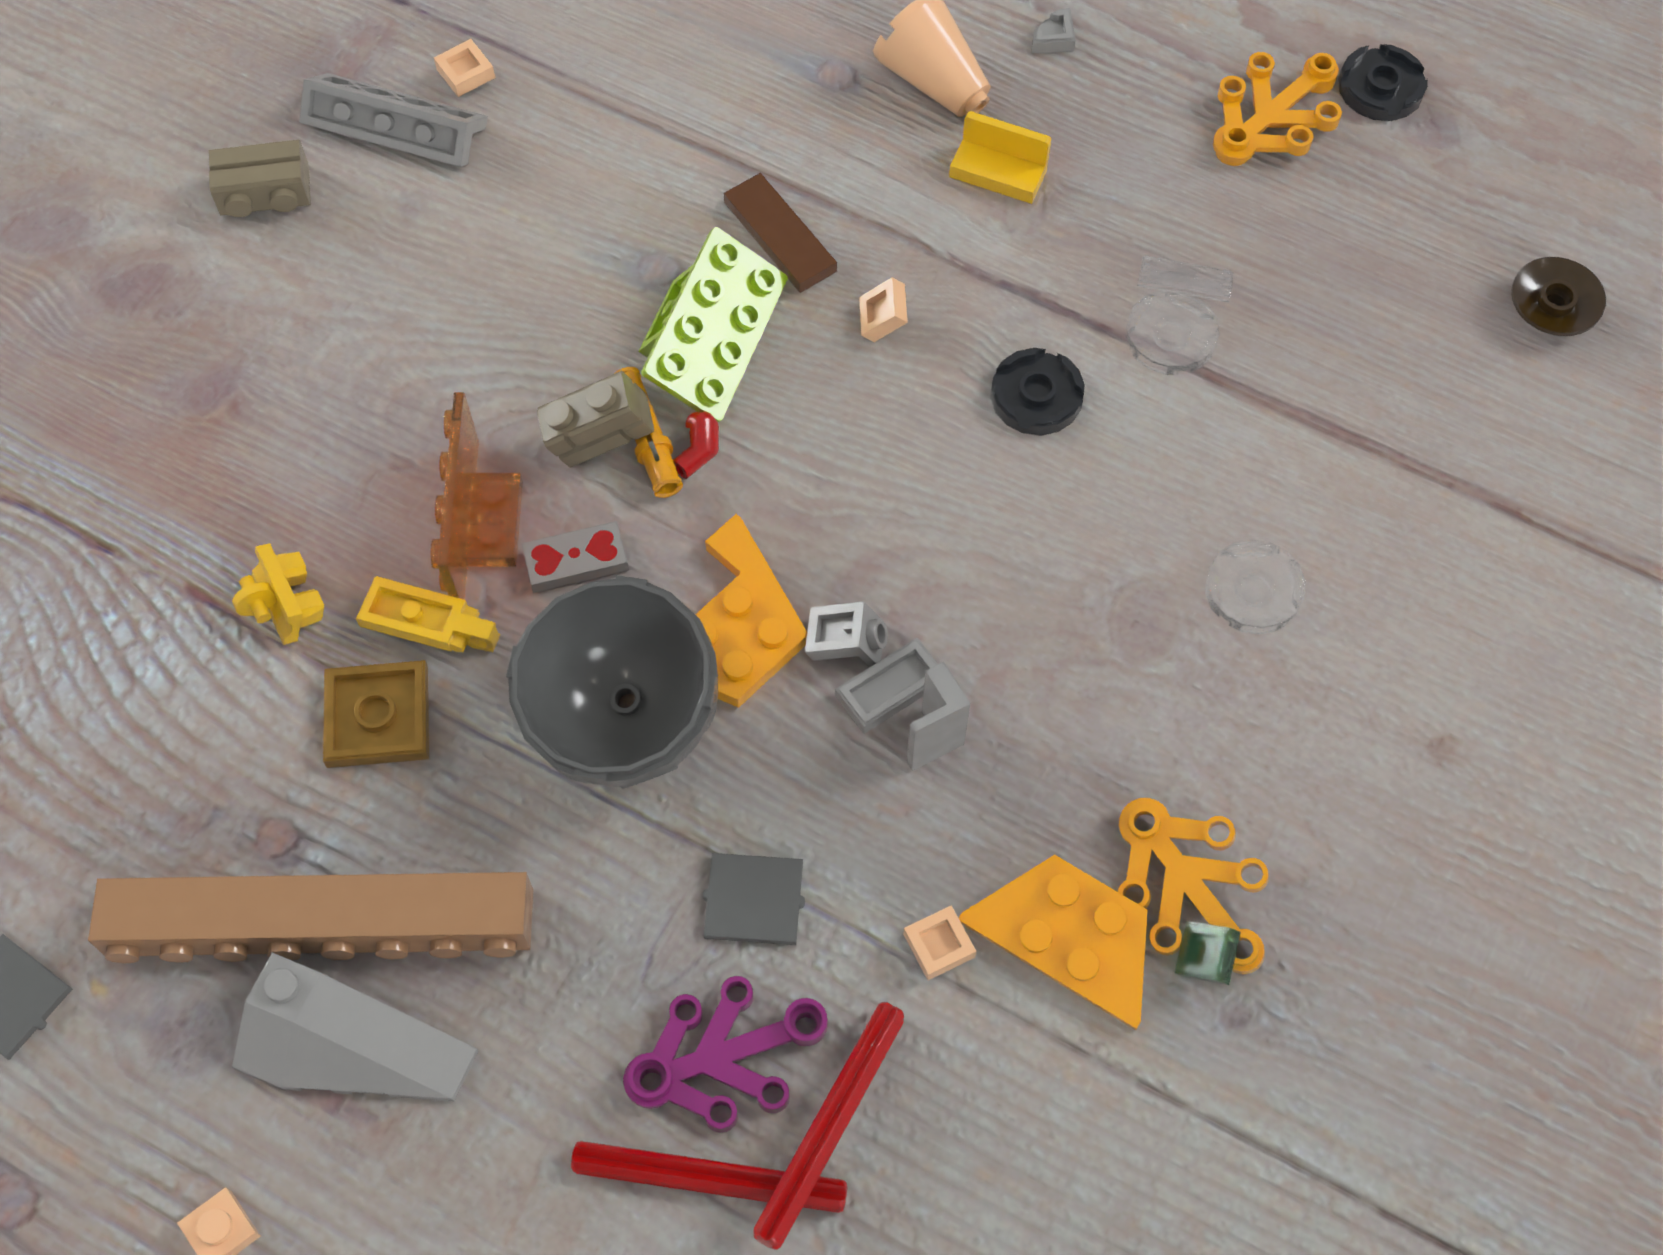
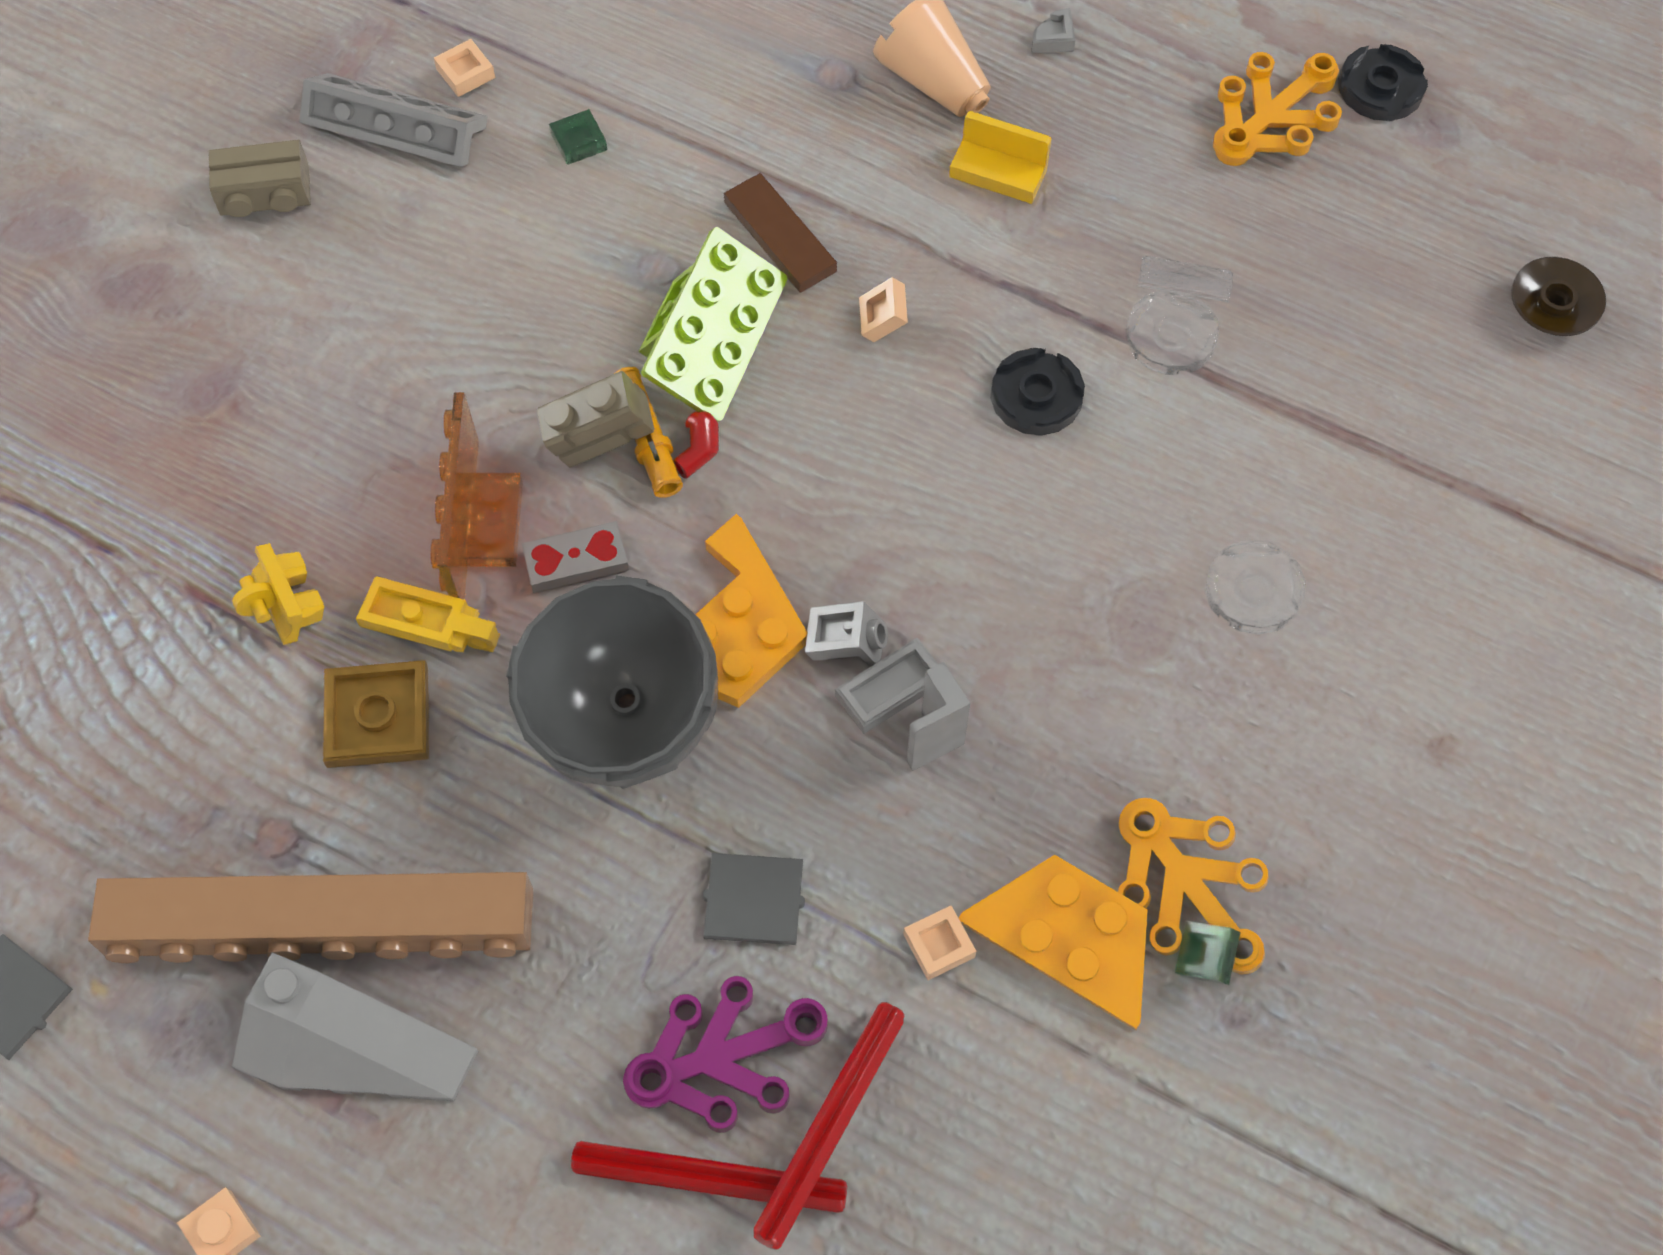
(578, 137): none -> clear green tile

